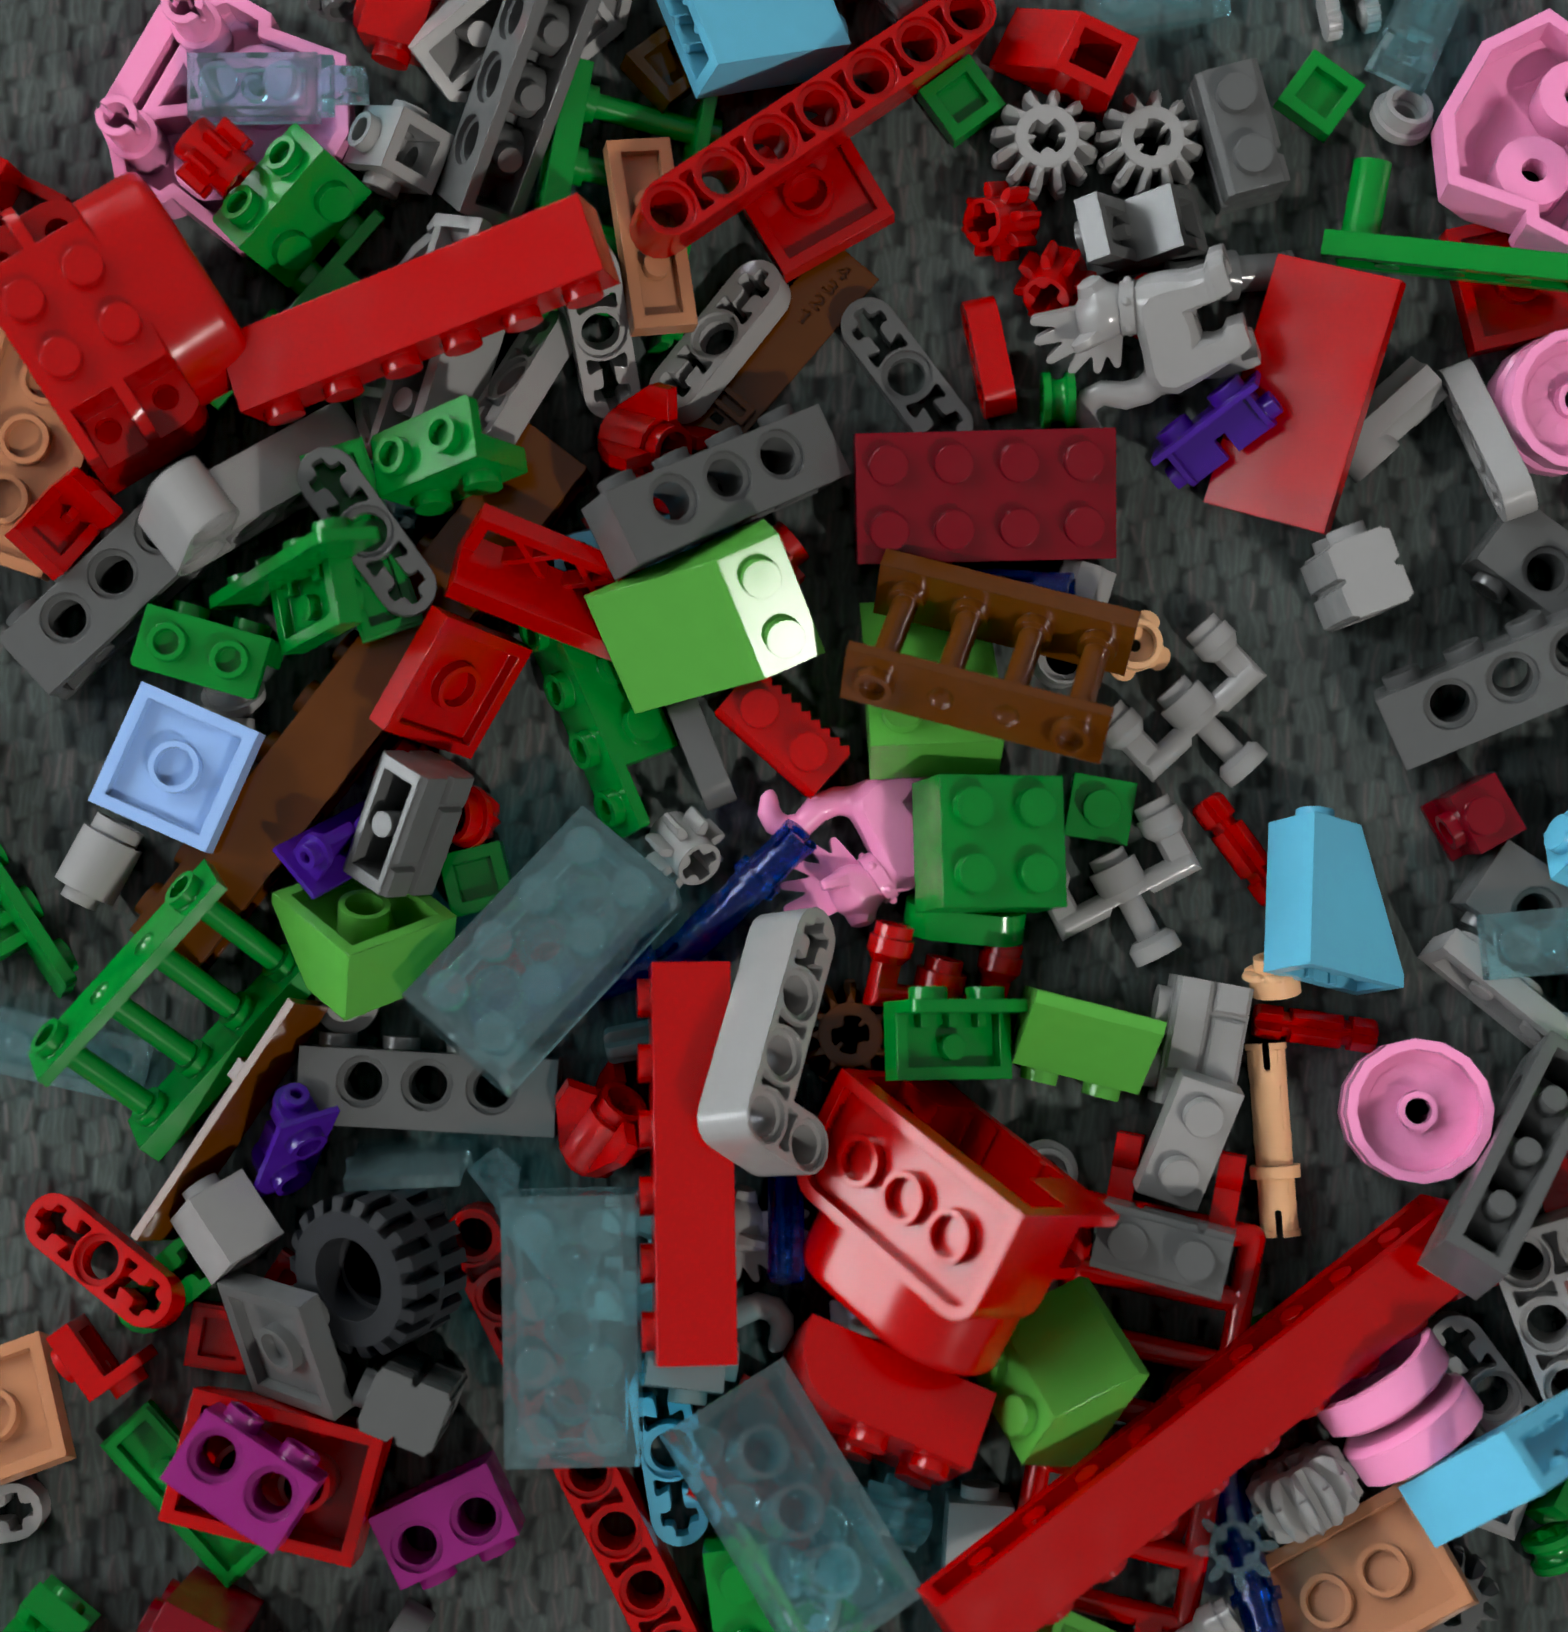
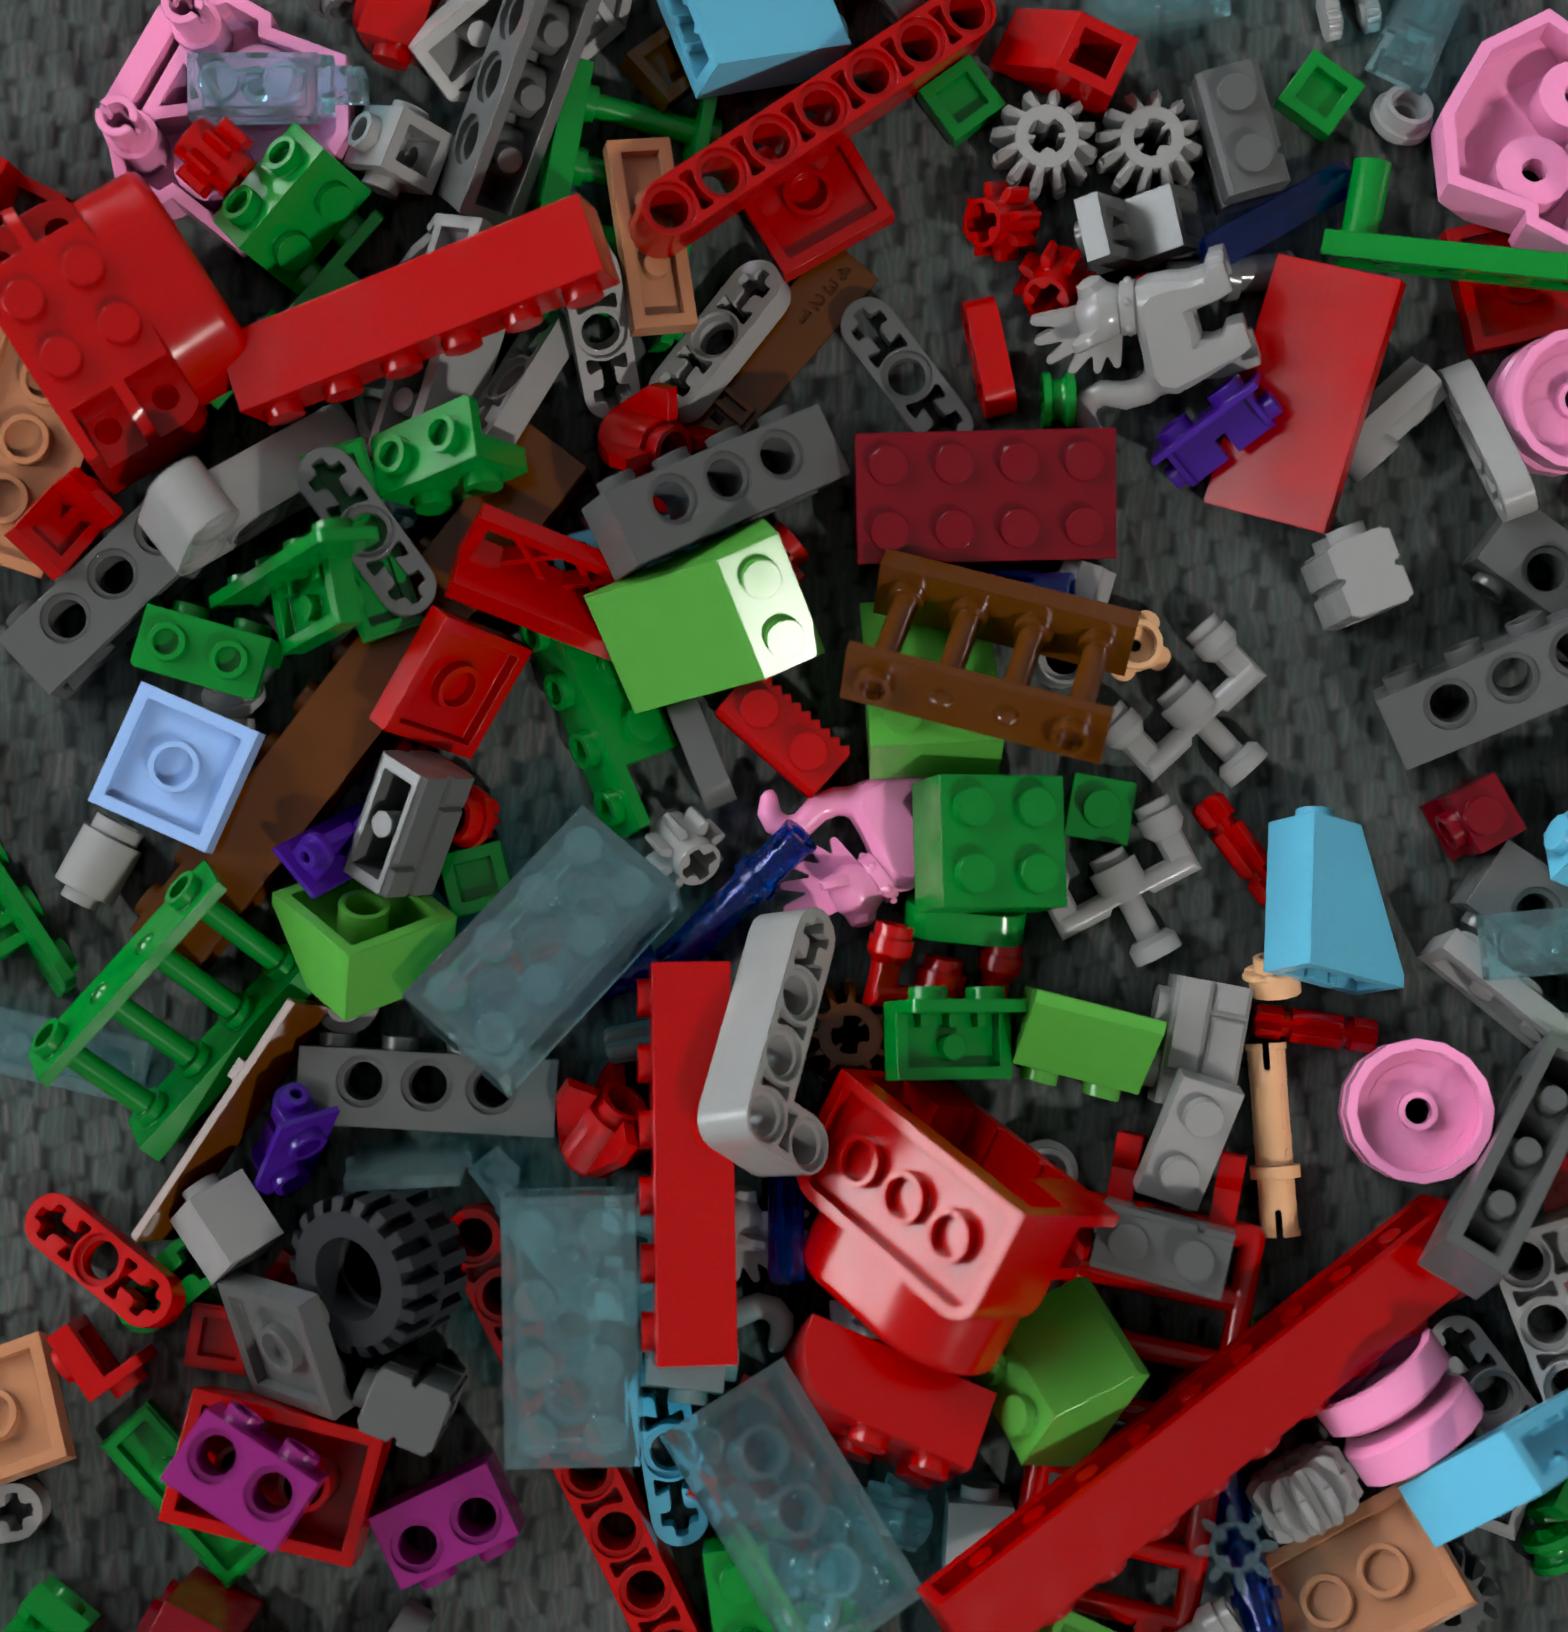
(1280, 213): none -> clear blue axle

